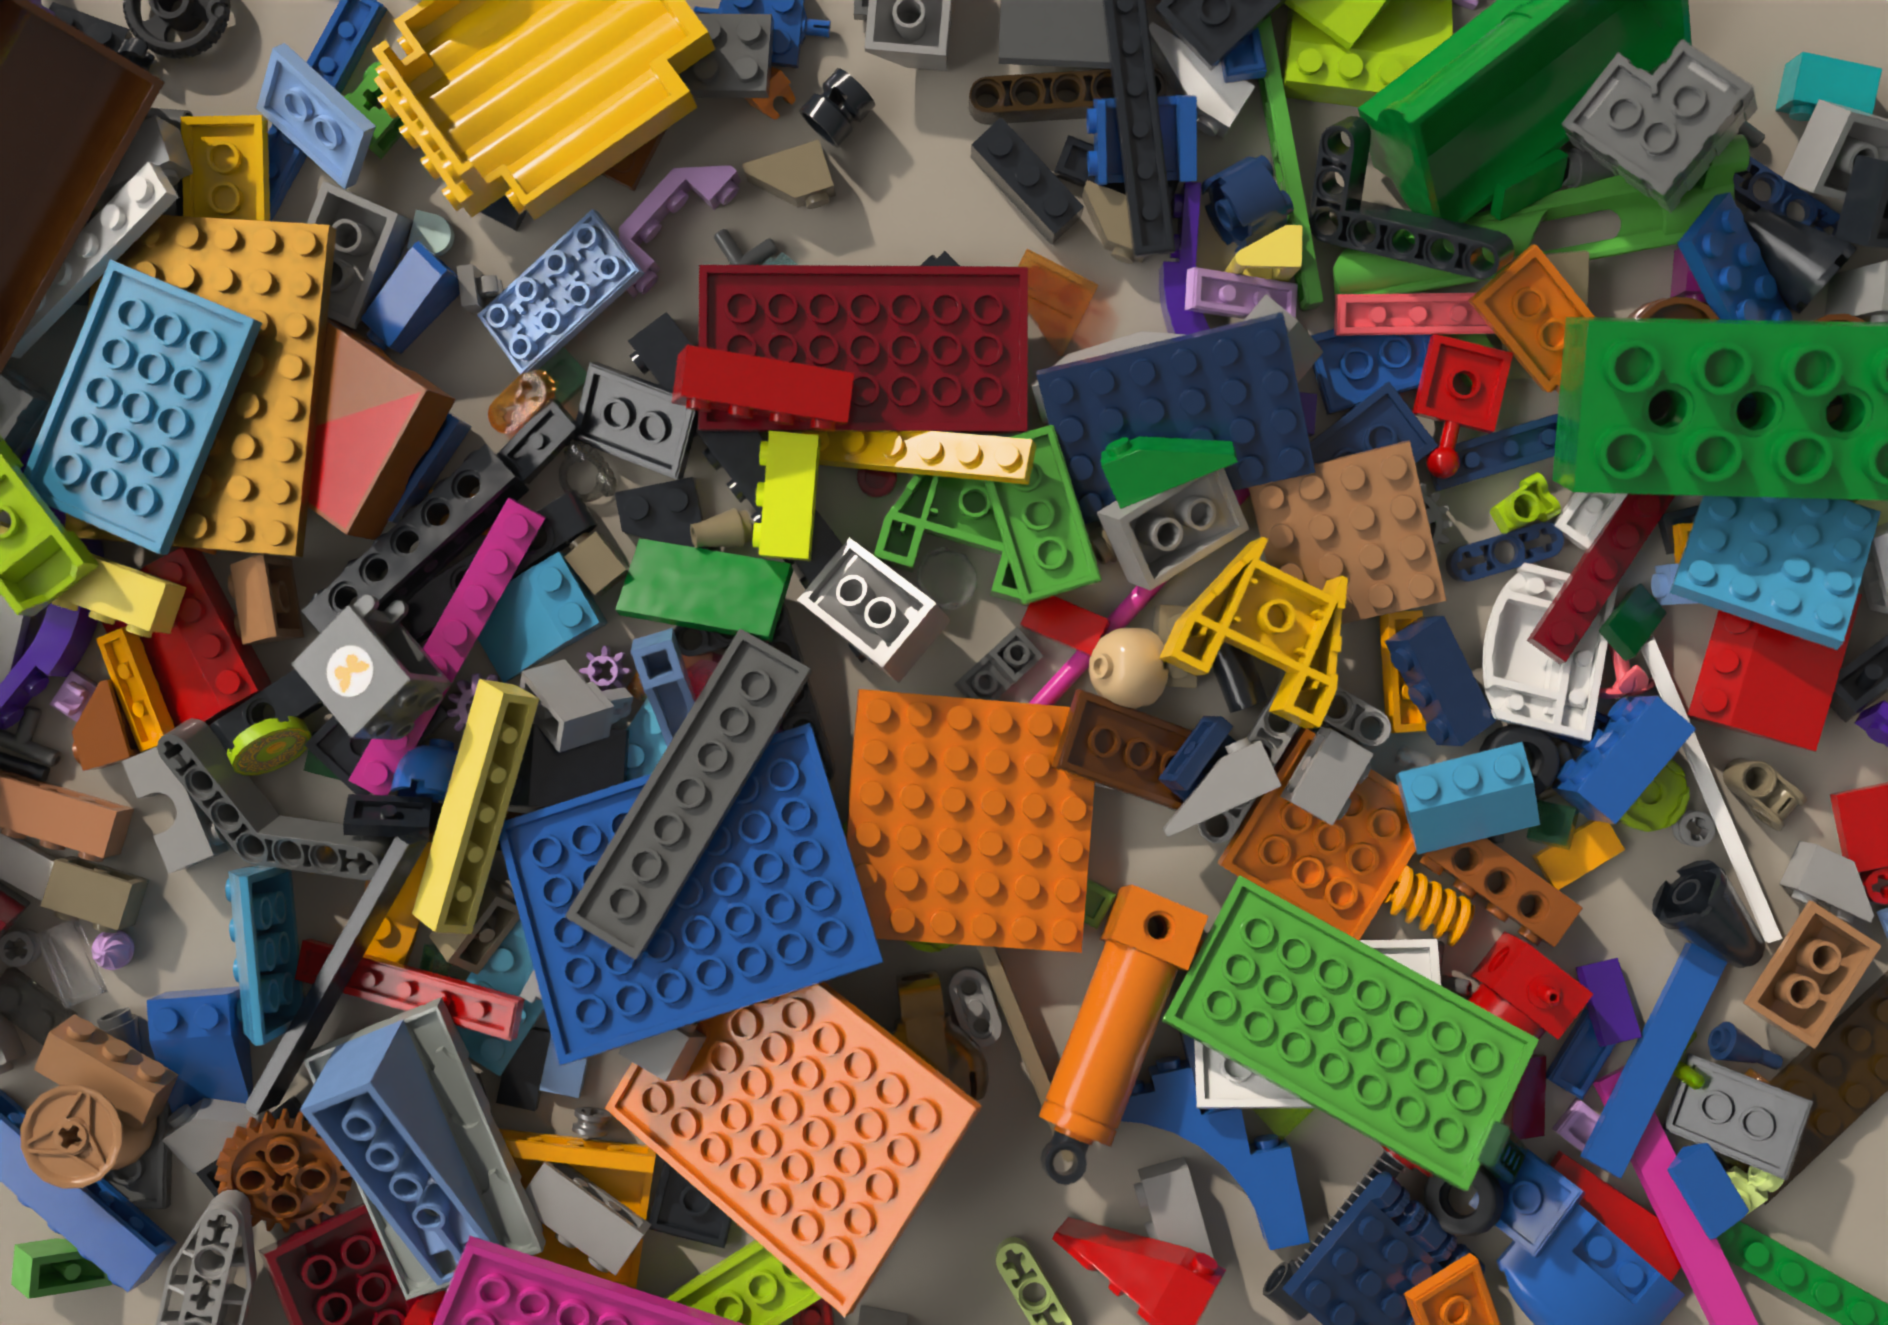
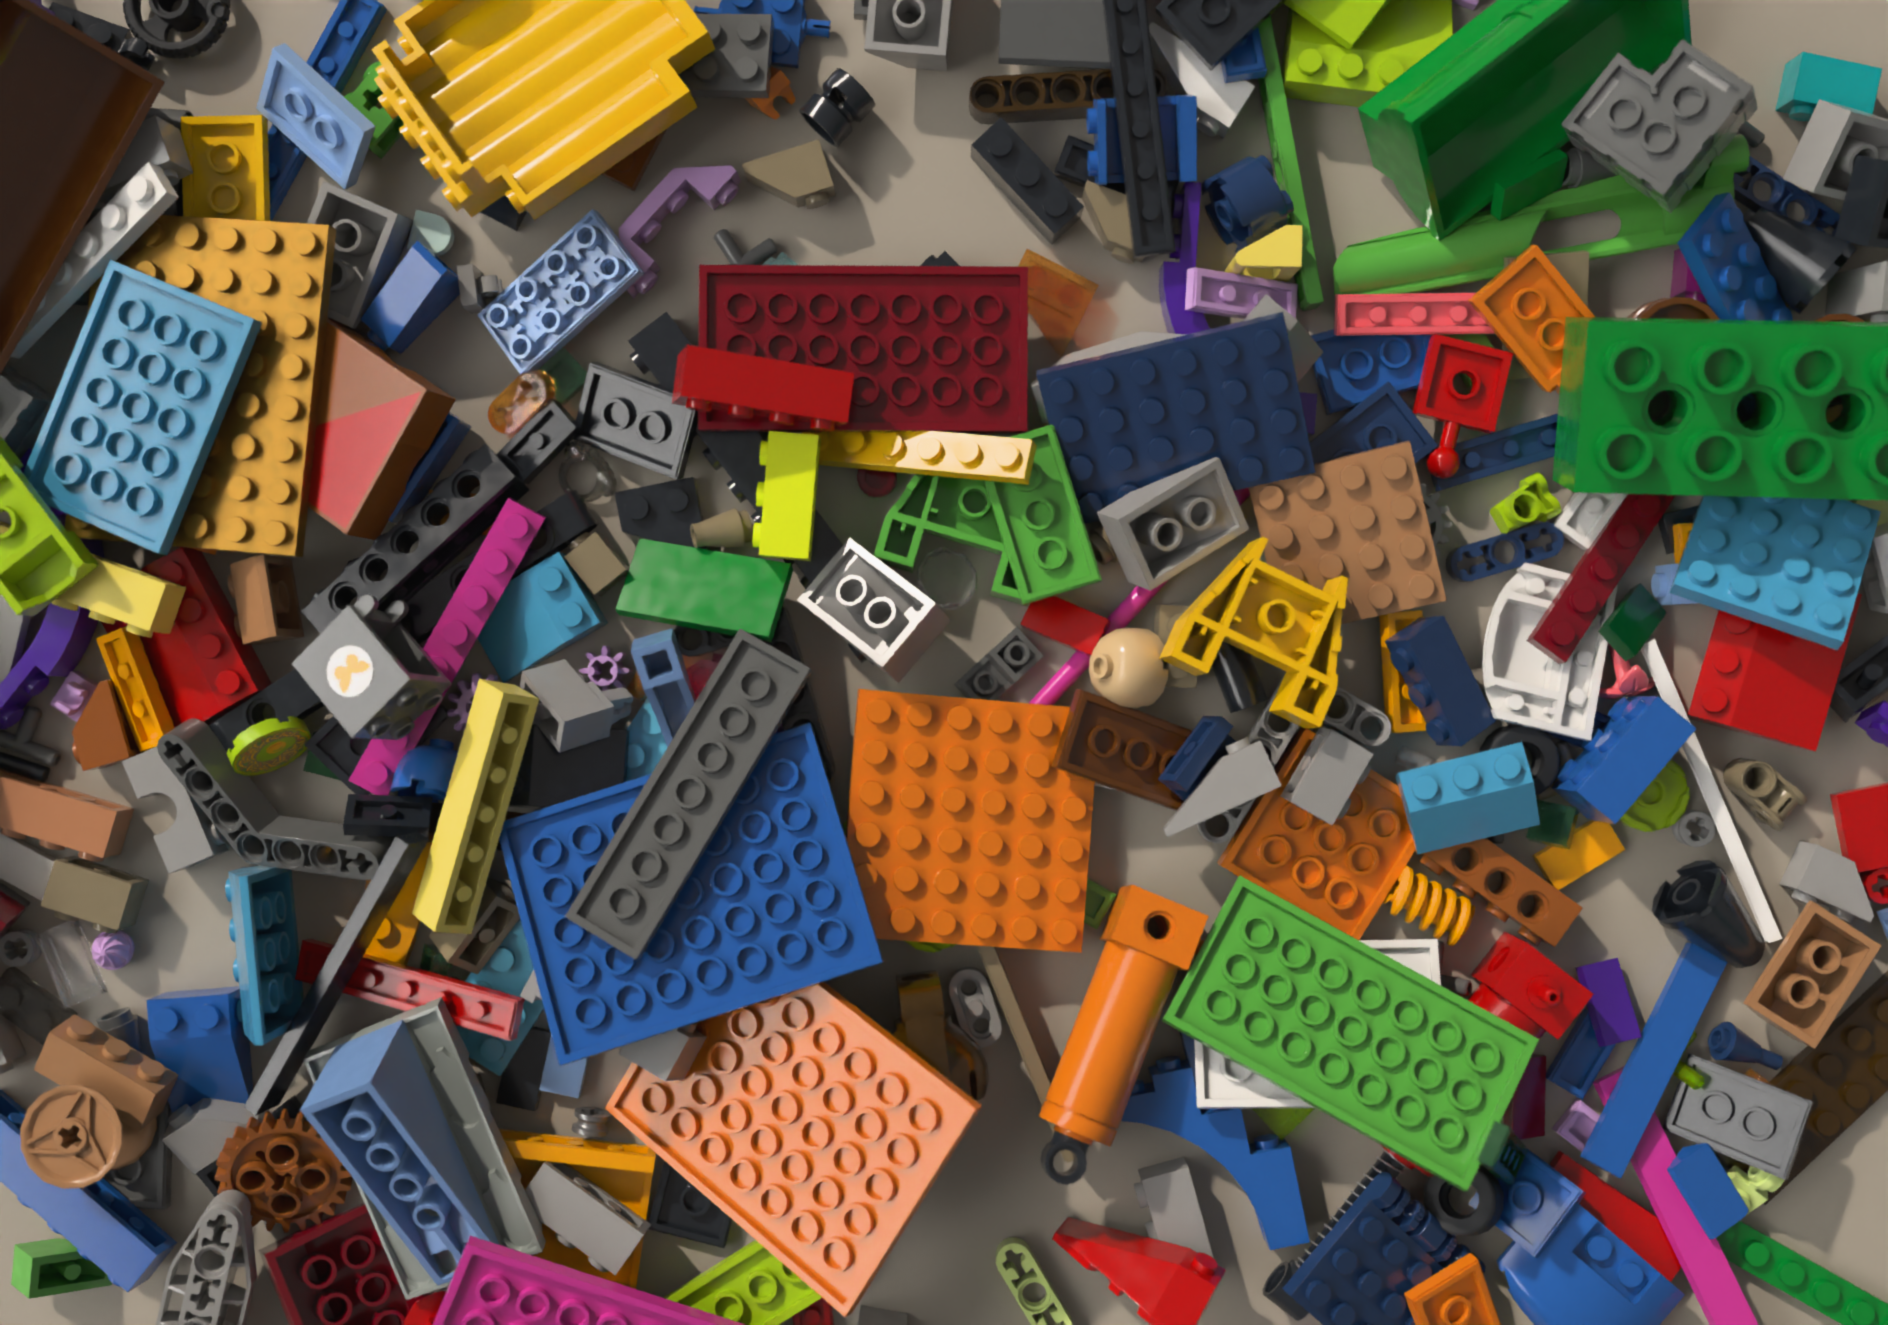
(1156, 464): green slope -> none
(1391, 222): black beam -> none

